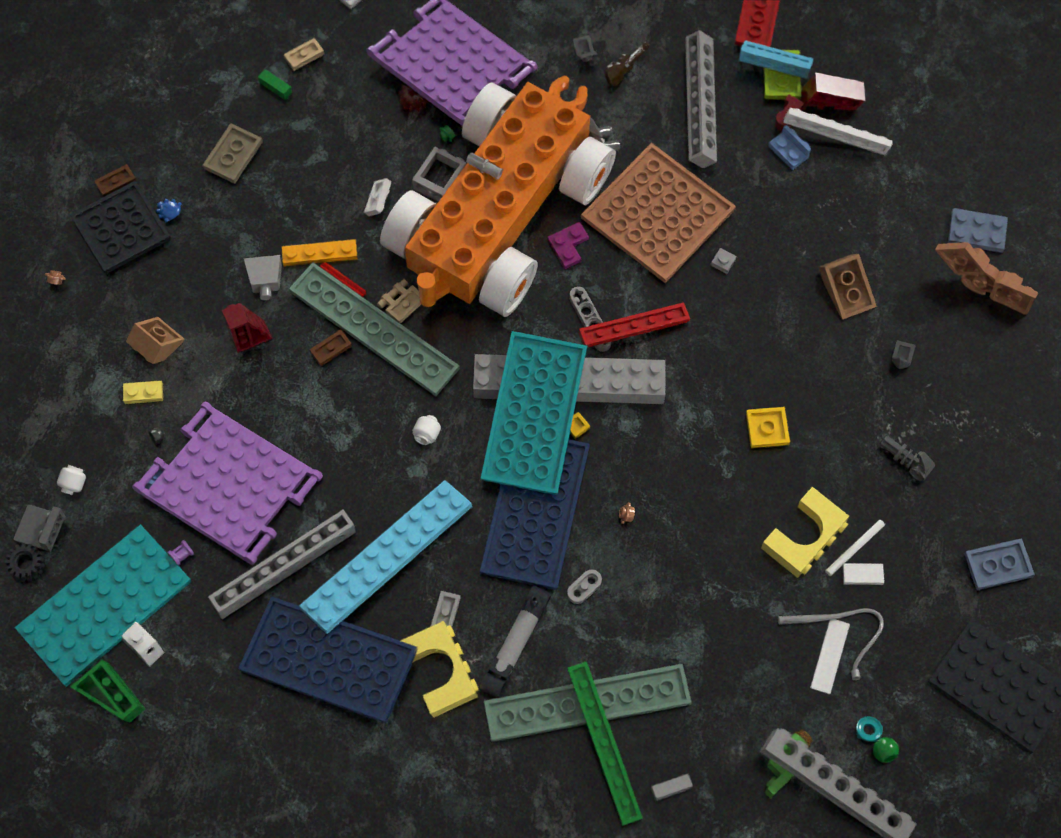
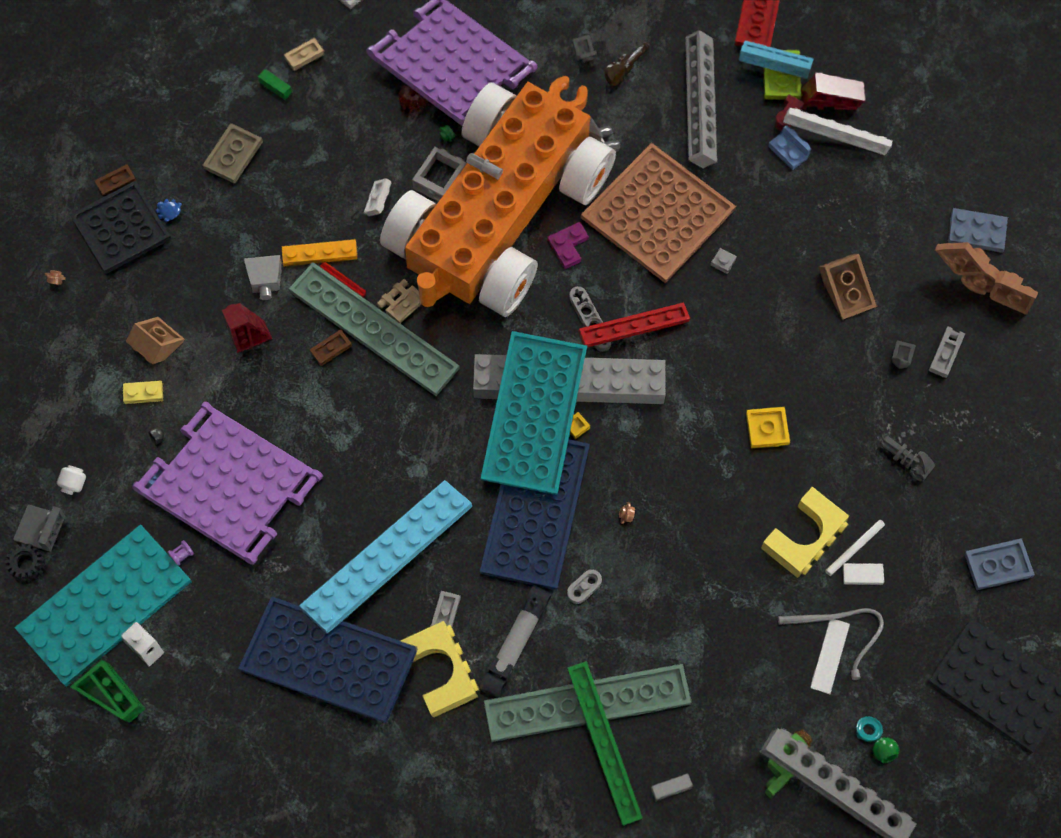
(282, 564): light grey brick -> none
(426, 429): white head -> none
(946, 352): none -> light grey plate

